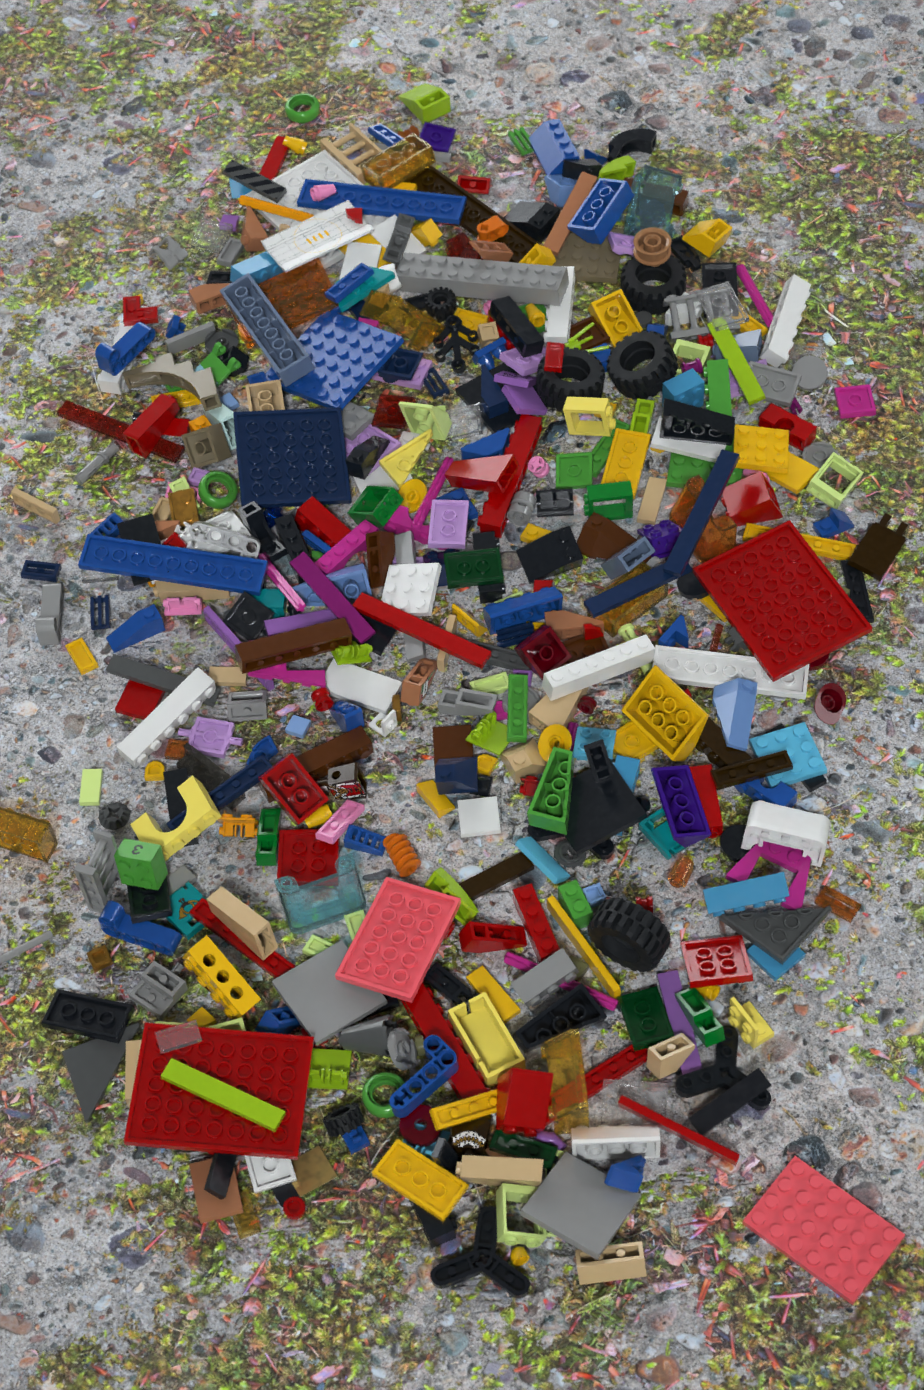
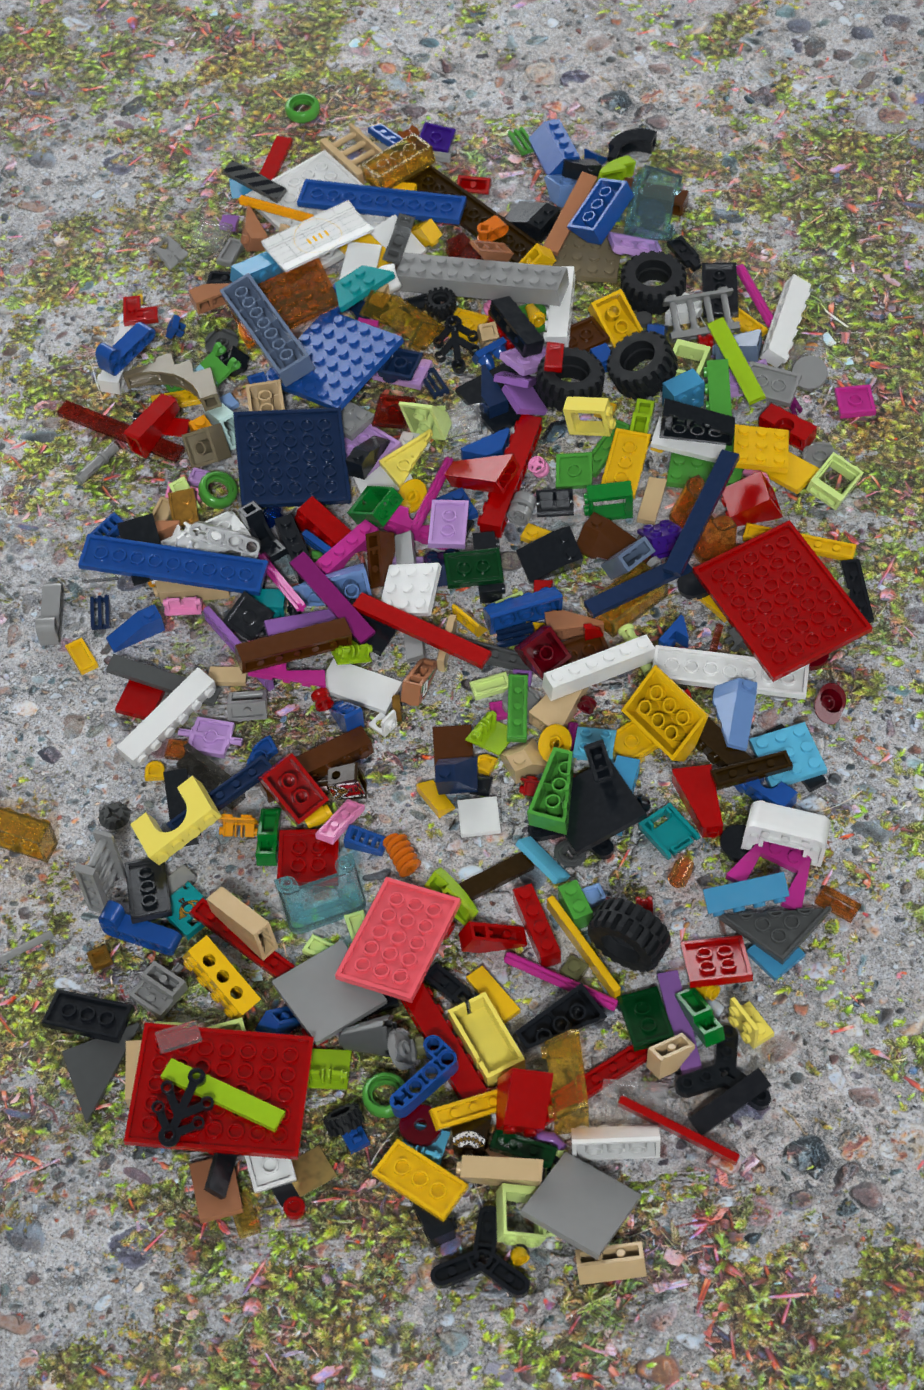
(35, 505): tan tile -> none
(40, 573): dark blue tile -> none
(91, 787): yellowish green tile -> none
(141, 864): bright green brick -> none
(175, 540): red tile -> none
(181, 1110): none -> black plant
(189, 338): light grey tile -> none
(202, 1018): yellow tile -> none
(295, 144): yellow cone -> none
(298, 726): light blue tile -> none
(320, 192): bright pink cone -> none
(349, 283): blue tile -> none
(355, 214): red tile -> none
(427, 102): lime slope -> none
(445, 1155): black tile -> none
(466, 702): light grey slope -> none
(545, 978): light grey brick -> none
(572, 342): lime plant -> none
(626, 1174): blue slope -> none
(652, 246): medium nougat wheel -> none
(681, 804): dark purple slope -> none
(696, 365): magenta bush -> none
(708, 236): yellow slope -> none
(722, 306): clear tile -> none
(823, 1229): coral plate -> none
(833, 525): blue slope -> none
(878, 548): dark brown tile -> none

